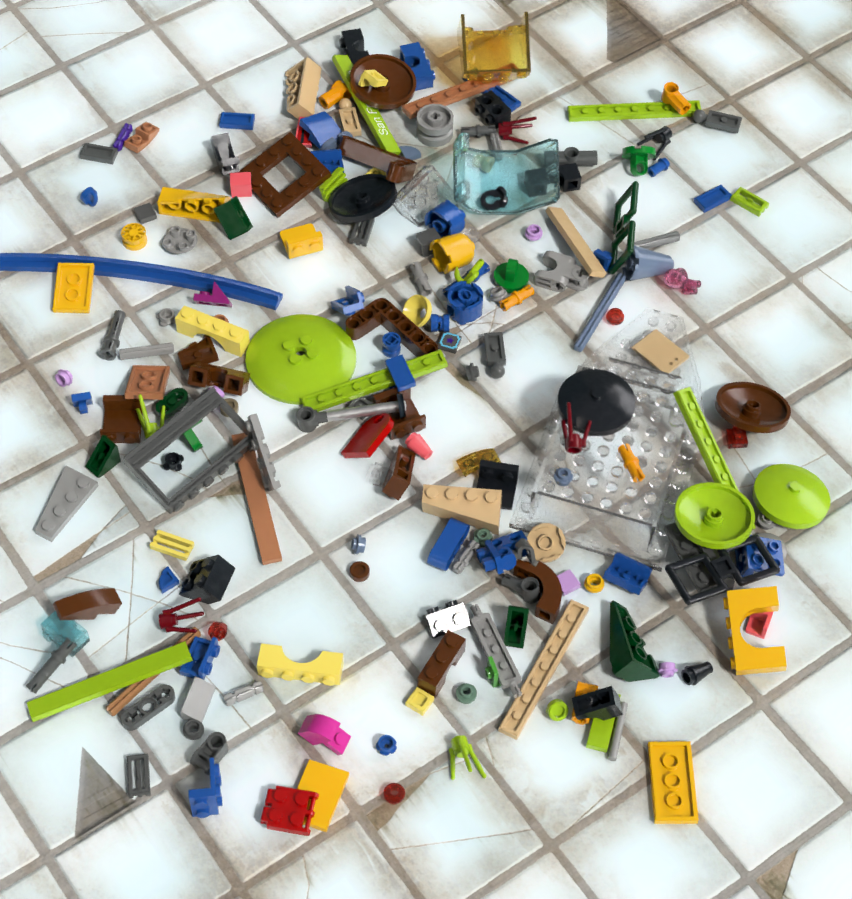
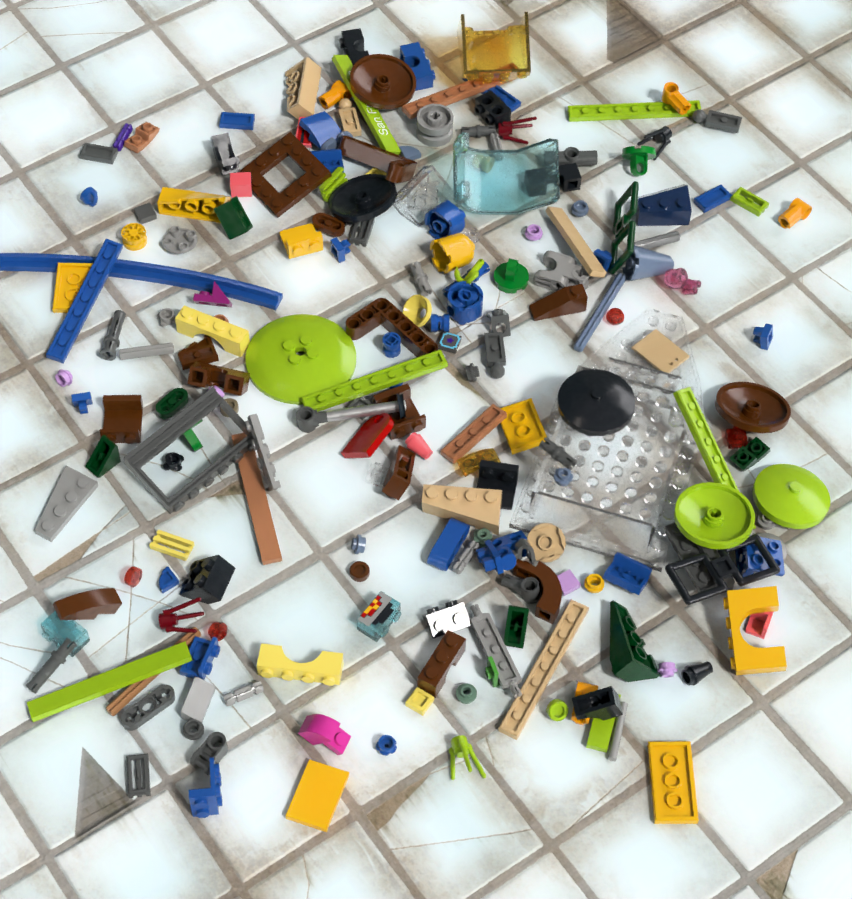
(84, 301): none -> blue tile
(133, 576): none -> clear red tile
(148, 381): nougat tile -> none
(149, 428): lime plant -> none
(288, 810): red plate -> none
(328, 224): none -> reddish brown plate
(339, 249): none -> blue tile
(349, 304): blue bracket -> none
(372, 78): light yellow bracket -> none
(379, 616): none -> brick
(394, 799): clear red plate -> none
(400, 373): blue tile -> none
(425, 238): dark grey panel -> none
(473, 433): none -> nougat tile
(497, 294): light grey plate -> none
(499, 192): black piece -> none
(499, 316): none -> dark grey bracket
(516, 297): light orange pin -> none
(522, 426): none -> yellow tile
(557, 453): none -> dark grey pin
(562, 302): none -> reddish brown slope
(573, 442): dark red plant -> none
(580, 208): none -> sand blue plate
(631, 462): light orange pin -> none
(659, 166): blue pin -> none
(664, 207): none -> dark blue wedge
(750, 454): none -> dark green slope
(763, 335): none -> blue tile
(797, 210): none -> light orange piece

